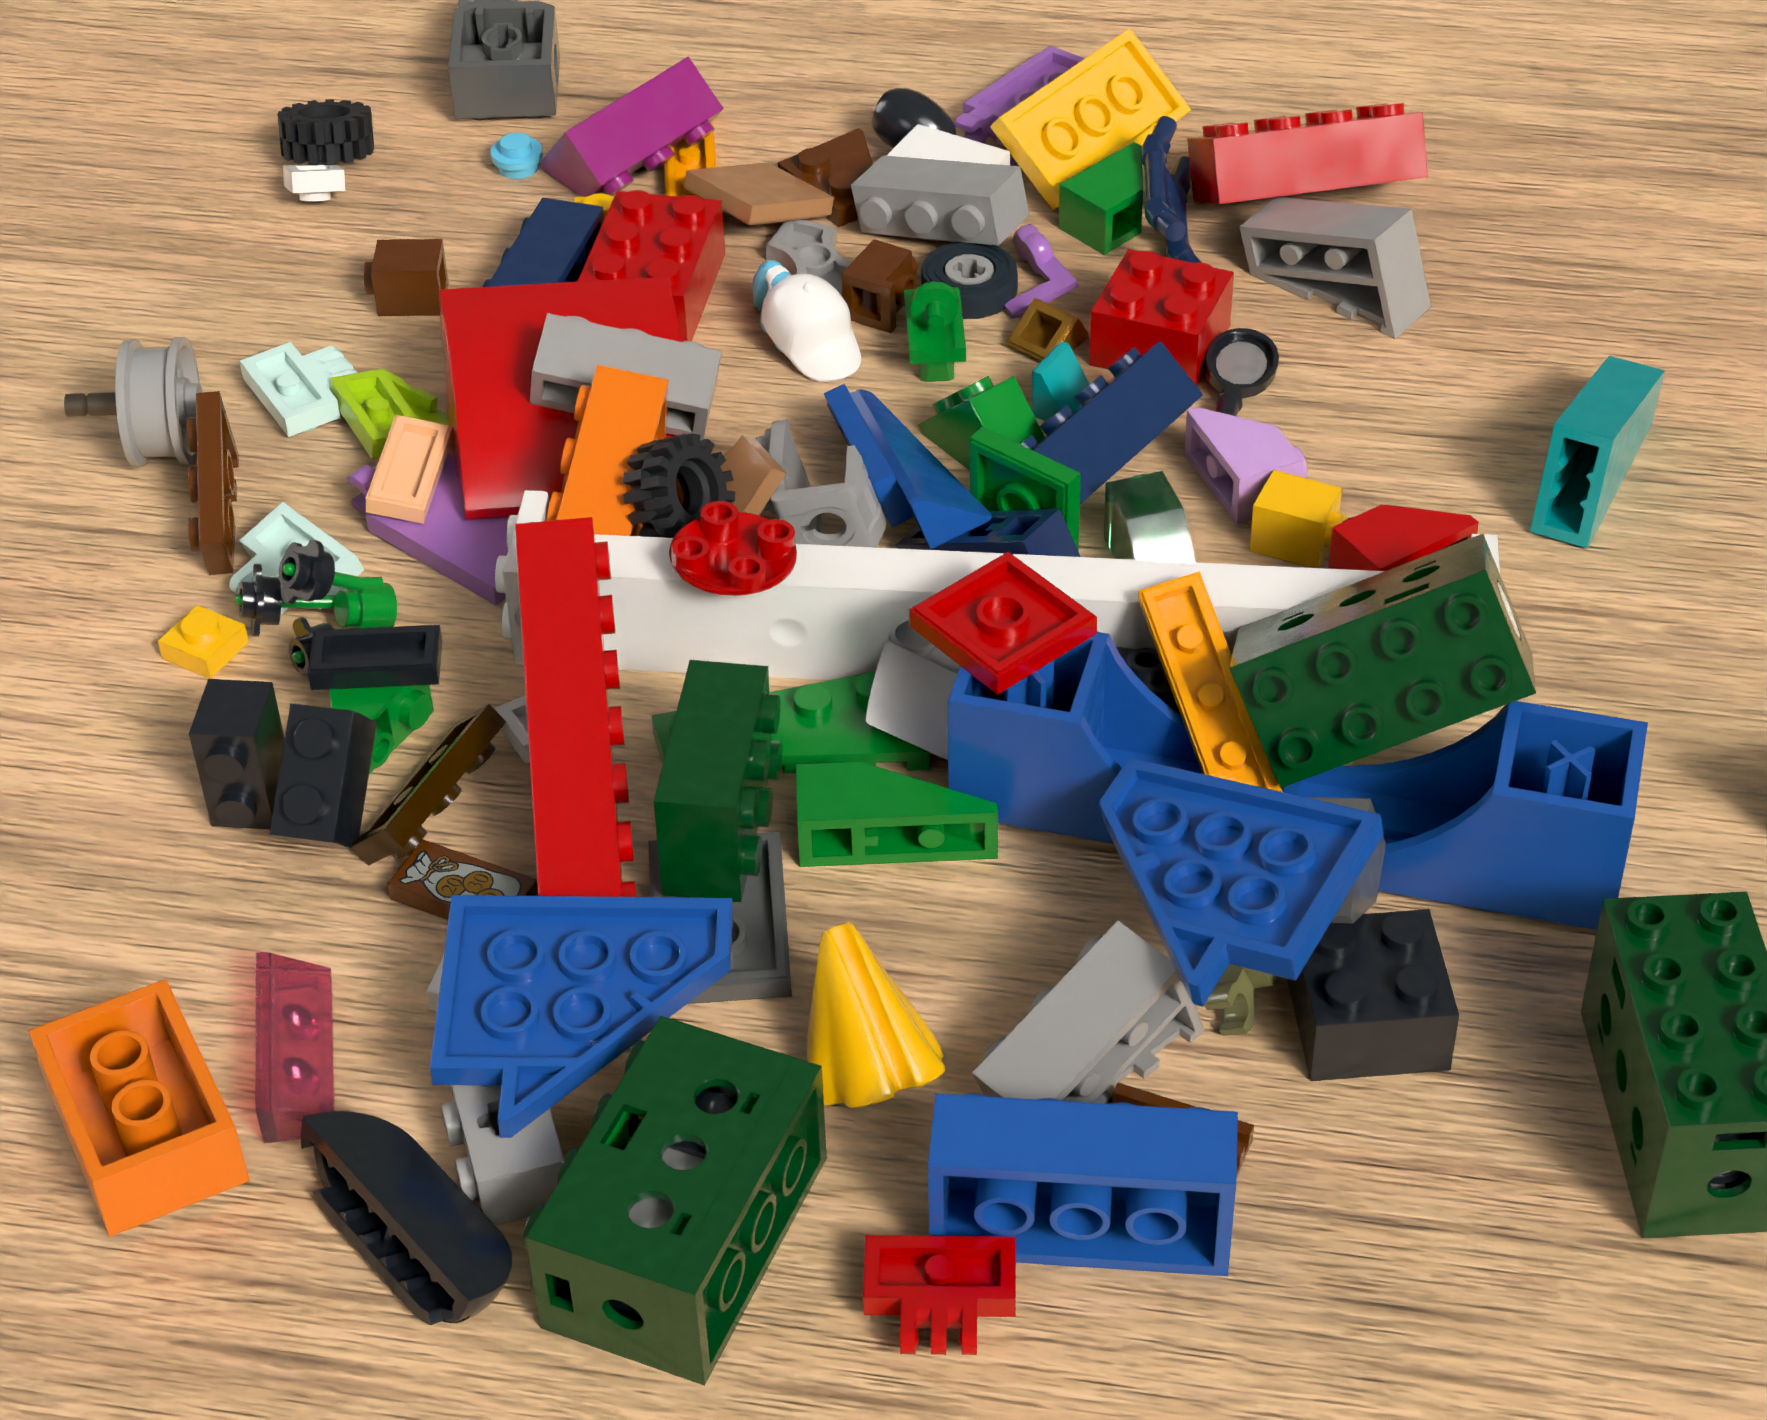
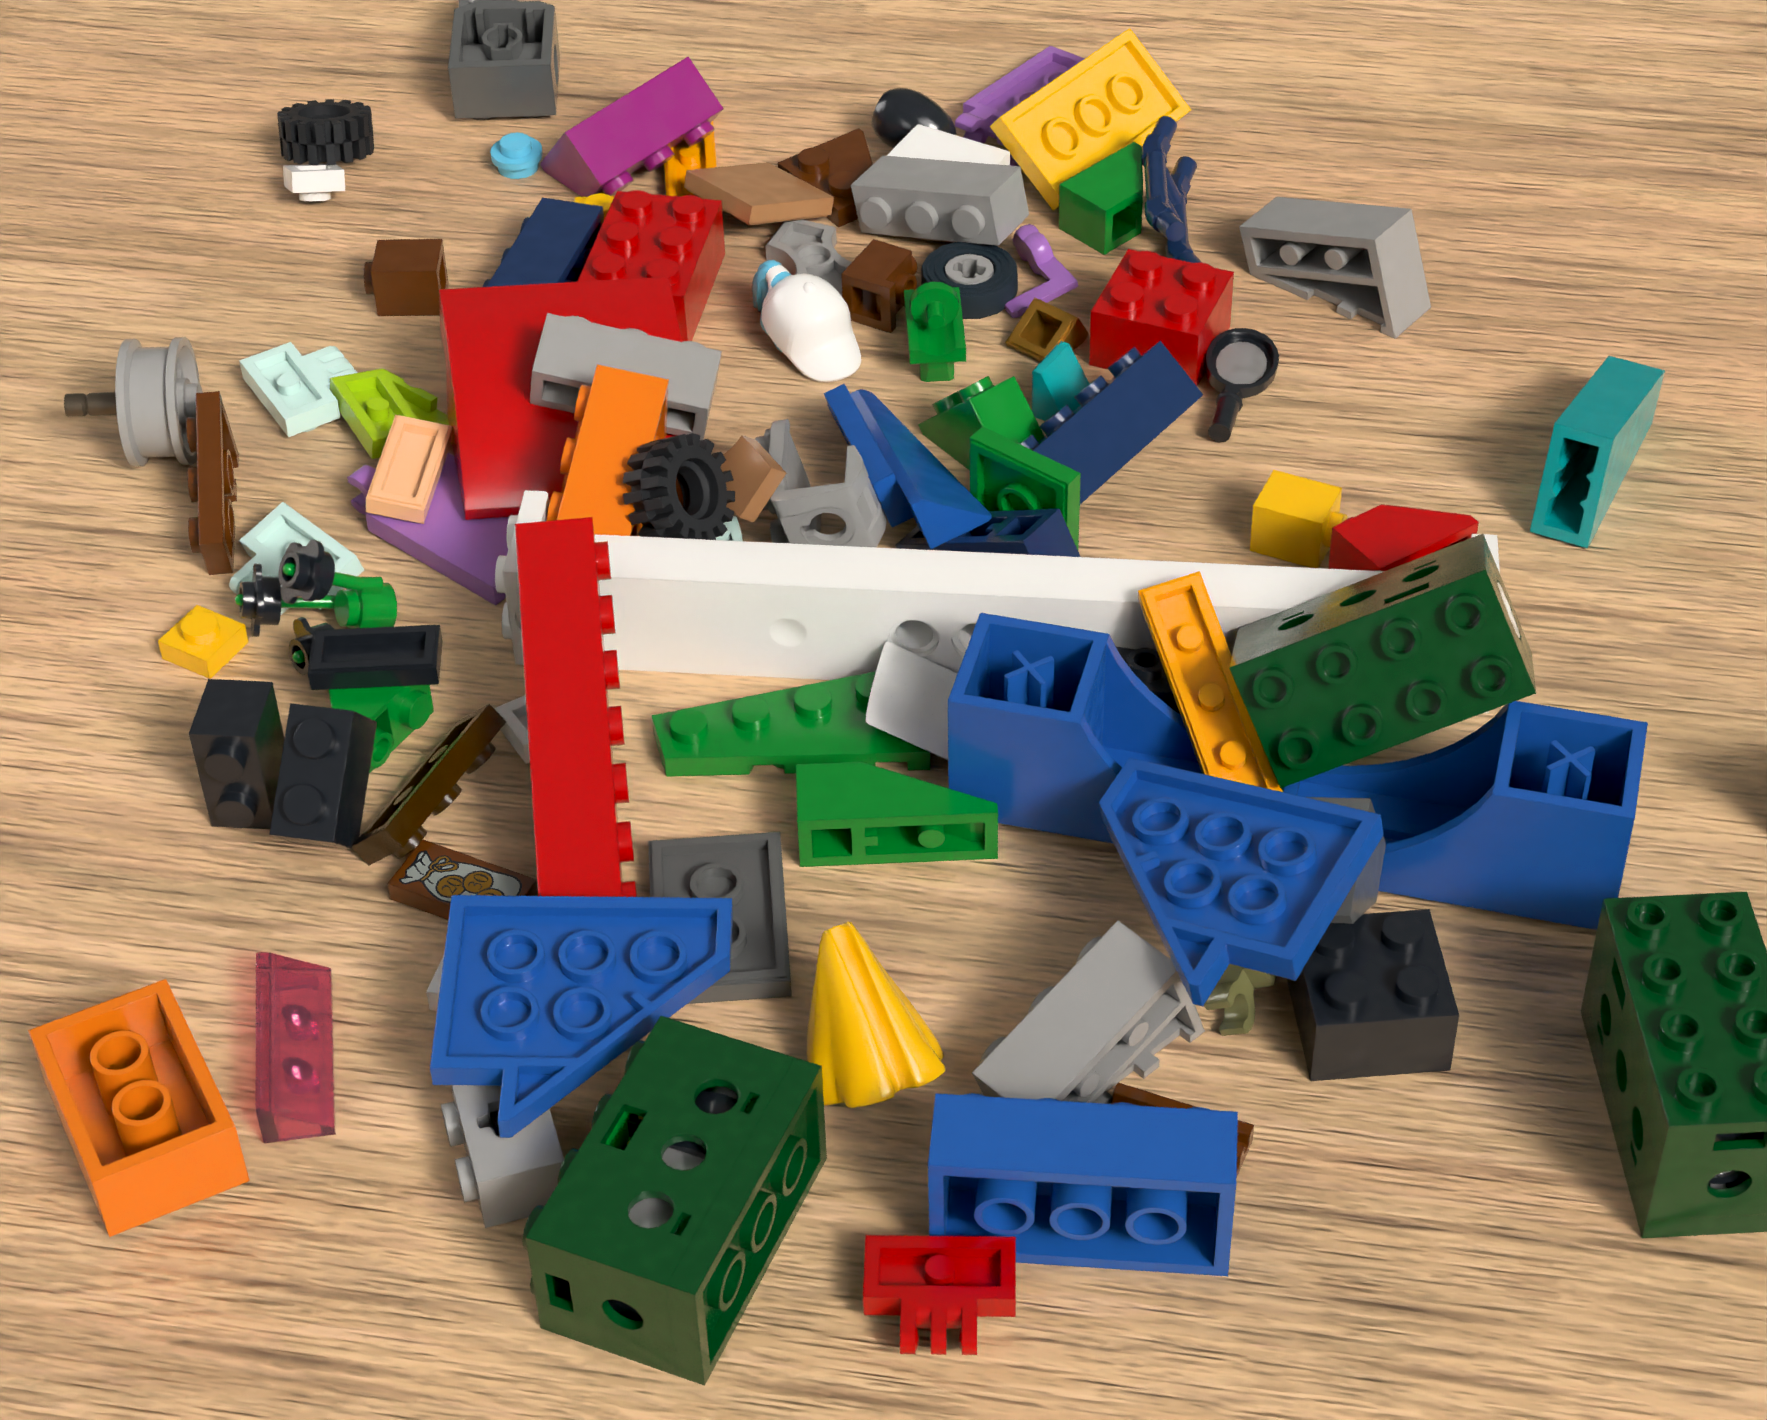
(406, 1216): black brick -> none
(717, 781): dark green brick -> none
(733, 551): red dish -> none
(1003, 622): red tile -> none
(1146, 520): clear green slope -> none
(1238, 457): lavender slope -> none
(1299, 158): brick -> none

